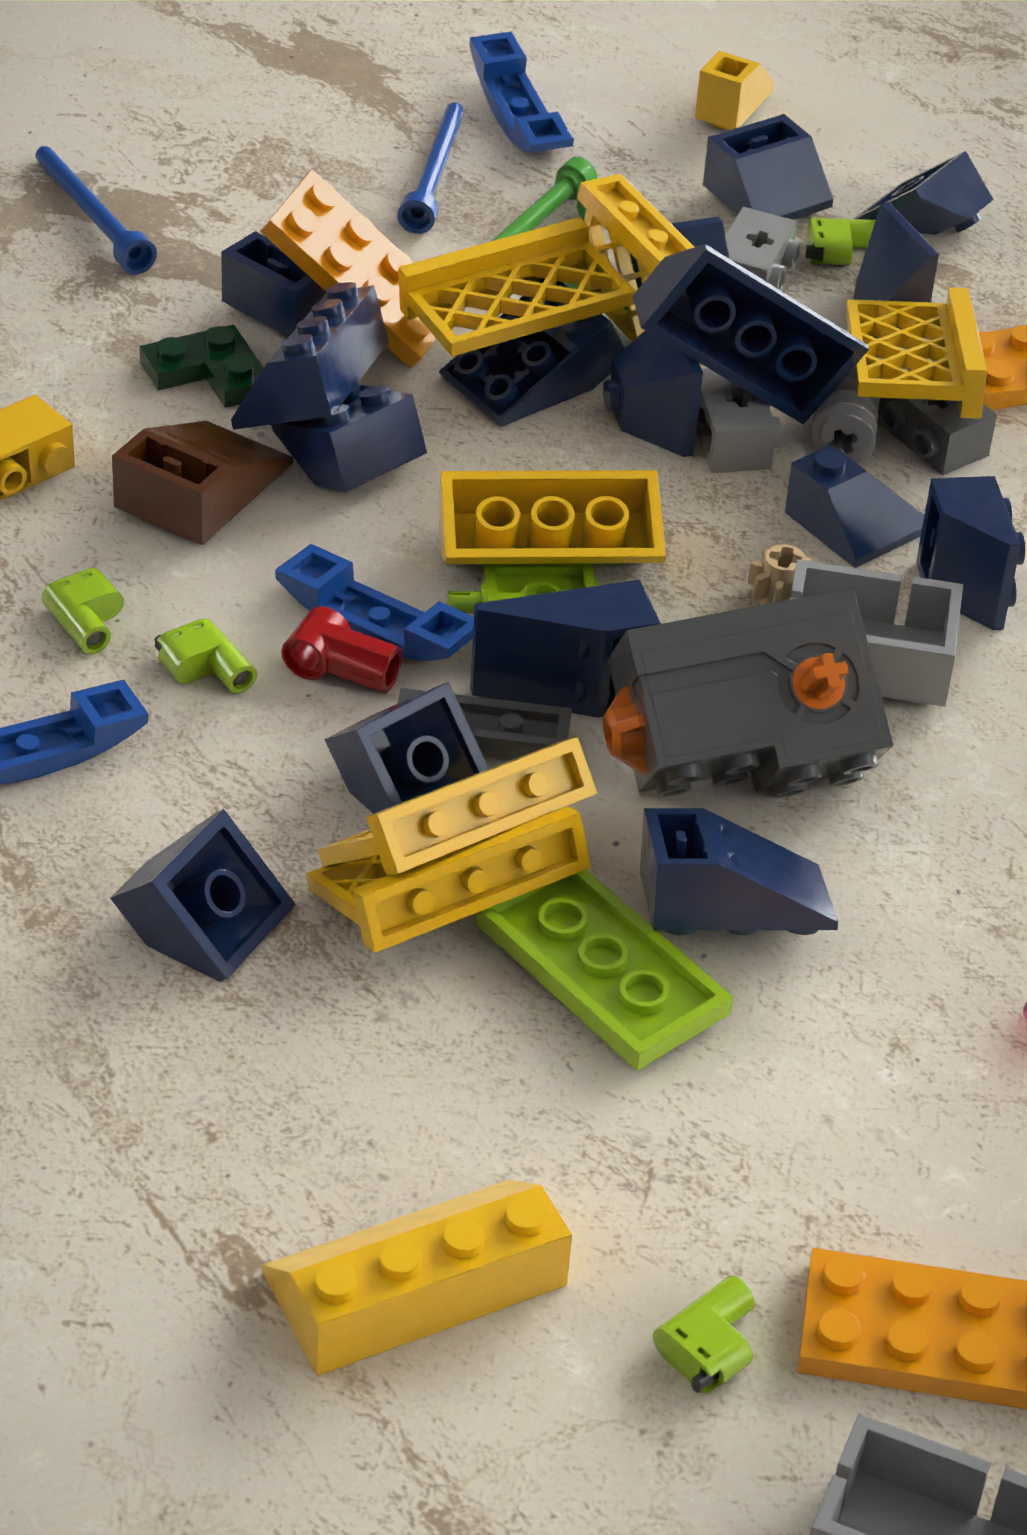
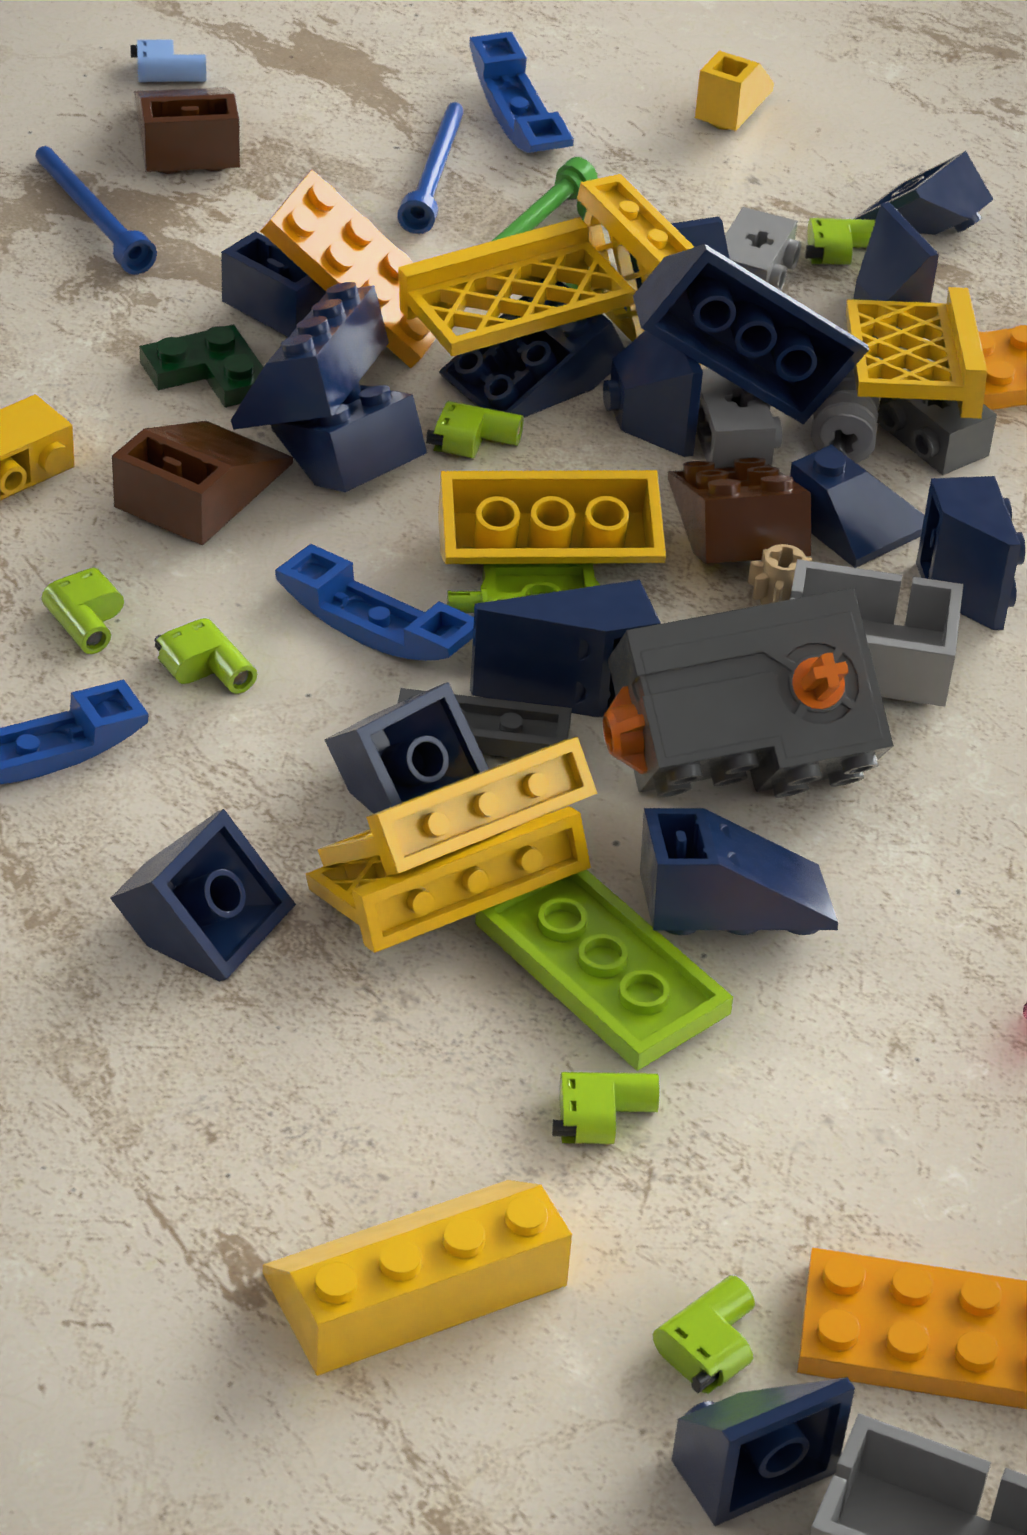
(160, 64): none -> light blue piece
(188, 129): none -> reddish brown slope
(327, 644): red piece -> none
(465, 426): none -> lime piece
(592, 1100): none -> lime piece
(740, 509): none -> reddish brown slope
(761, 1444): none -> dark blue slope
(767, 169): dark blue slope -> none

